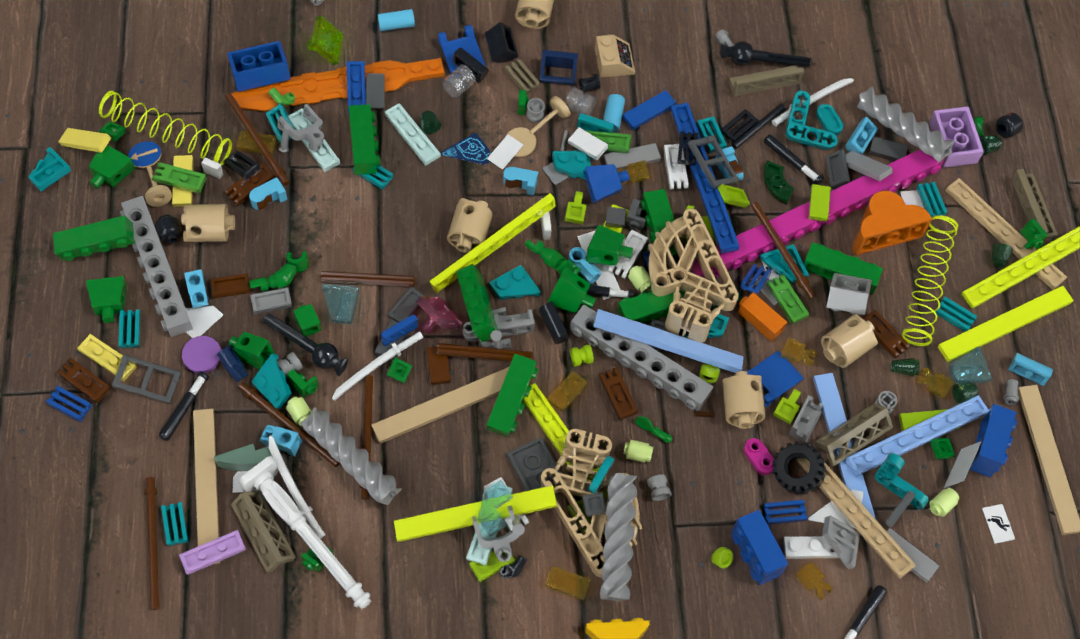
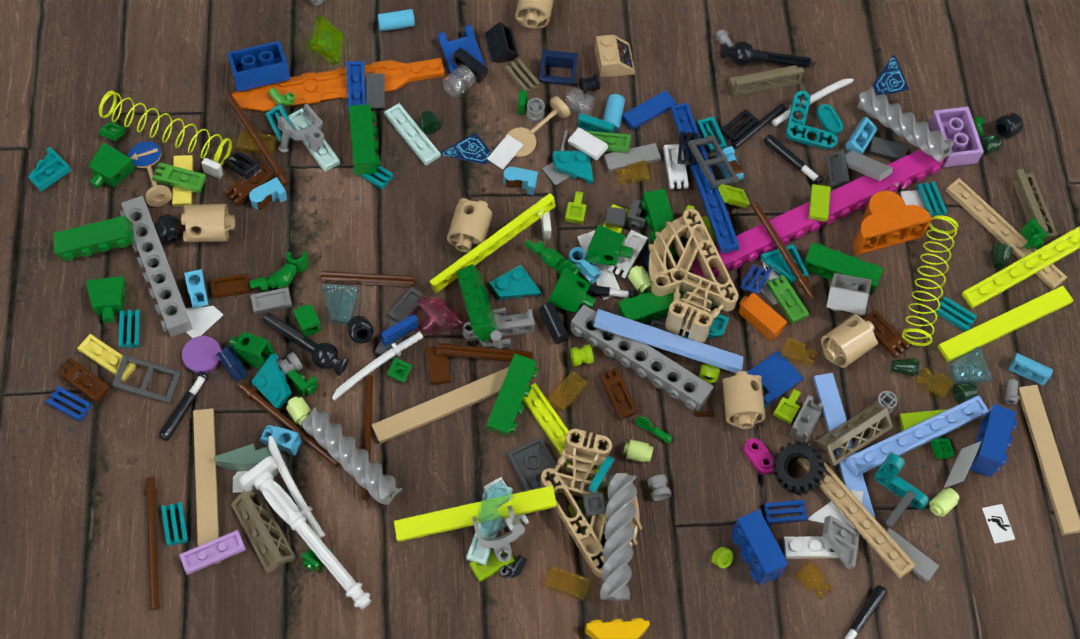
(84, 140): light yellow tile -> none
(360, 329): none -> black head
(604, 181): blue torso -> none
(776, 183): dark green tile -> none
(890, 79): none -> dark blue sticker

